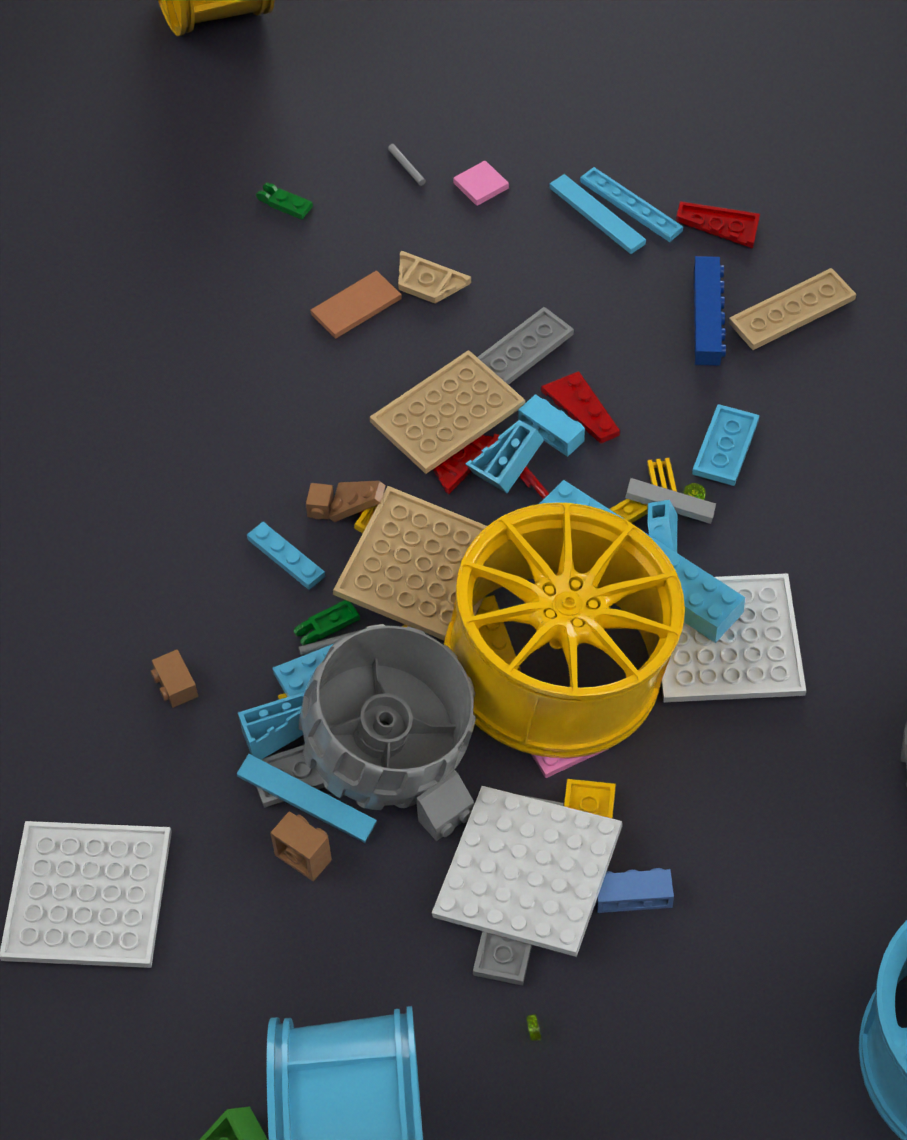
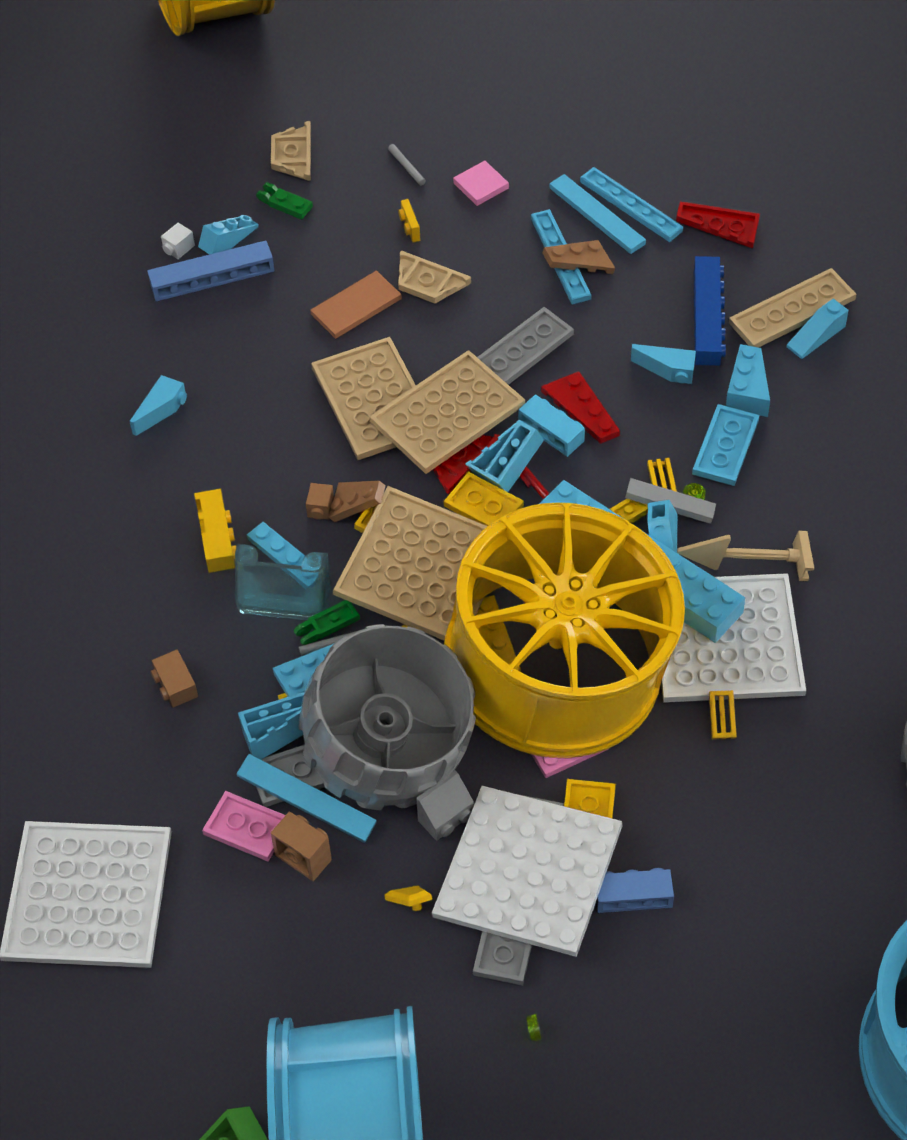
(159, 404): none -> medium azure slope
(177, 241): none -> white brick
(211, 270): none -> medium blue brick
(215, 530): none -> yellow wedge
(225, 234): none -> medium azure slope
(243, 825): none -> bright pink plate
(281, 588): none -> clear light blue windscreen
(292, 151): none -> tan wing
(359, 386): none -> tan plate
(409, 896): none -> yellow piece
(411, 225): none -> yellow plate
(481, 500): none -> yellow plate
(551, 236): none -> medium azure tile
(581, 254): none -> medium nougat wing
(669, 363): none -> medium azure slope
(714, 550): none -> tan piece
(723, 735): none -> yellow tile
(748, 383): none -> medium azure wedge
(819, 328): none -> medium azure slope

